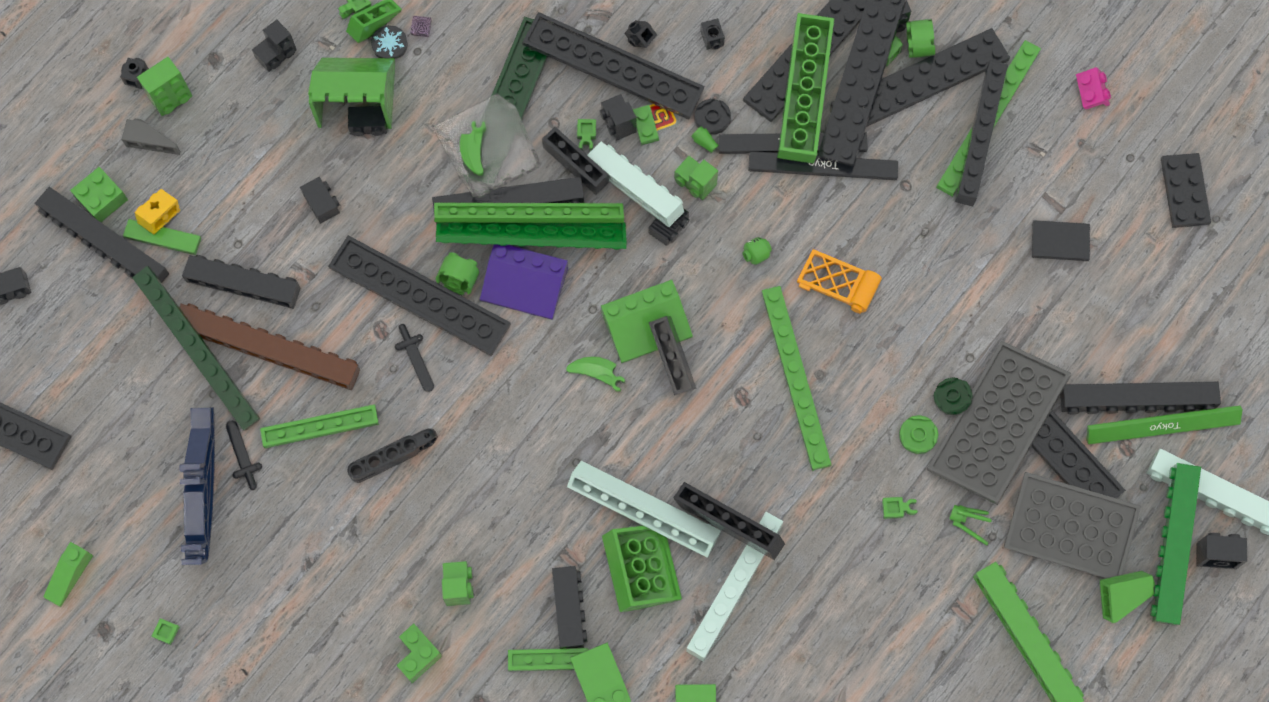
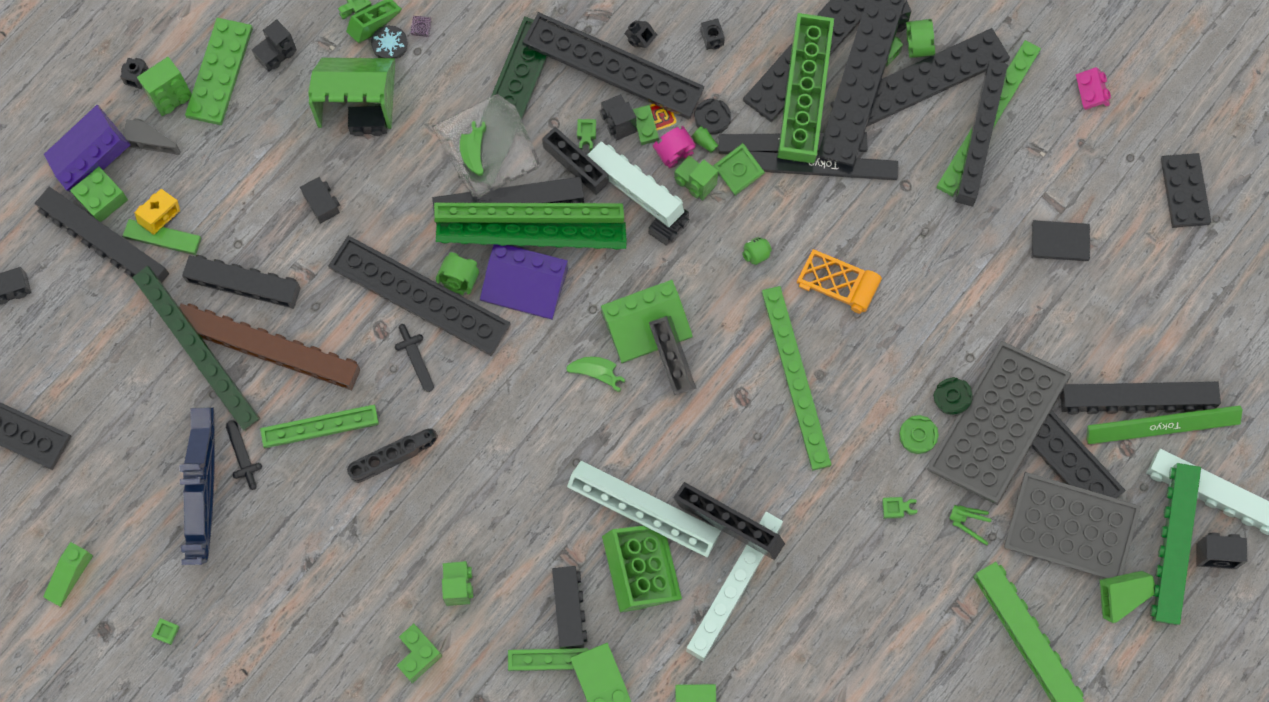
(85, 147): none -> dark purple slope
(219, 71): none -> bright green plate
(674, 146): none -> dark pink brick
(739, 169): none -> bright green tile

